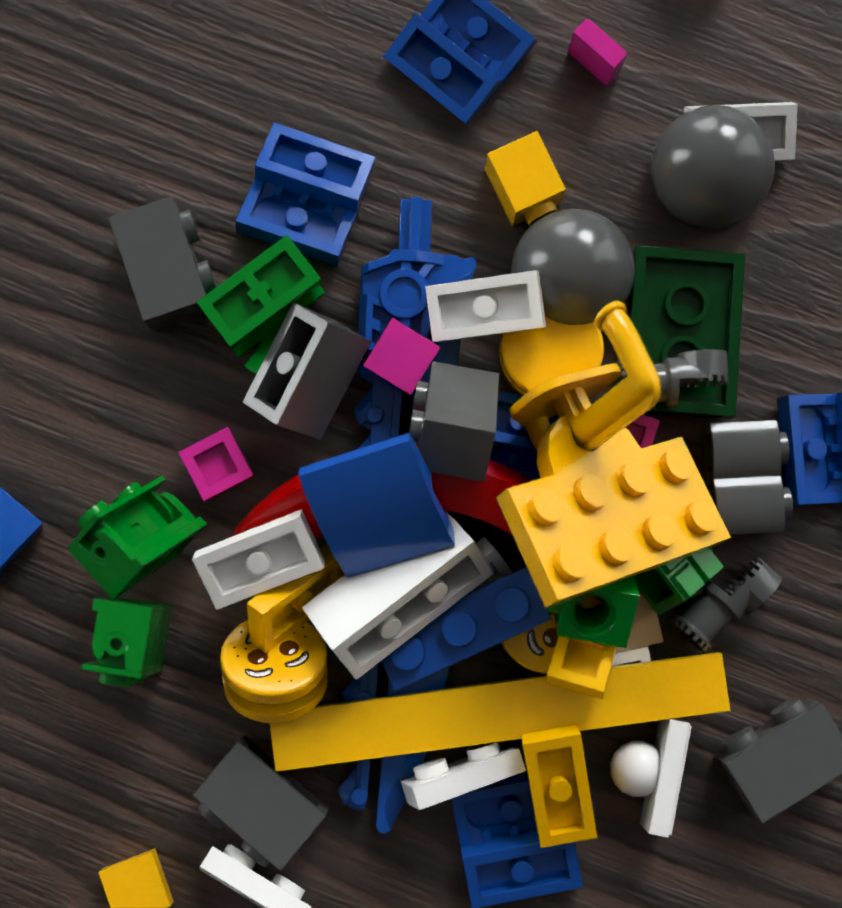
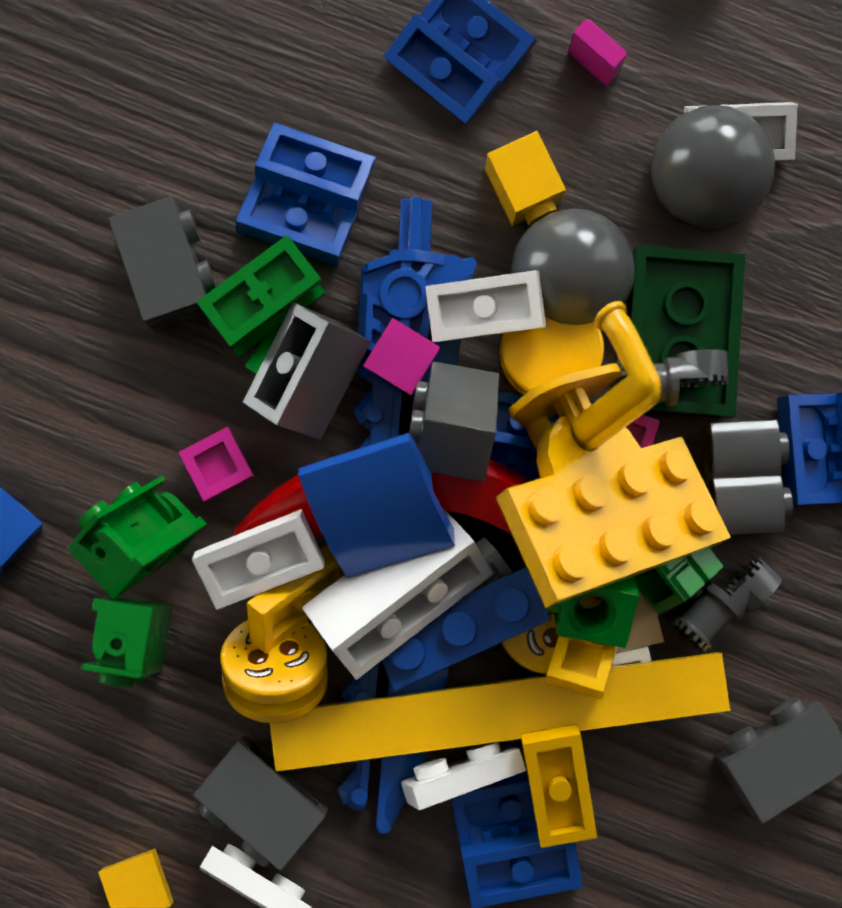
(654, 773): white tile -> none

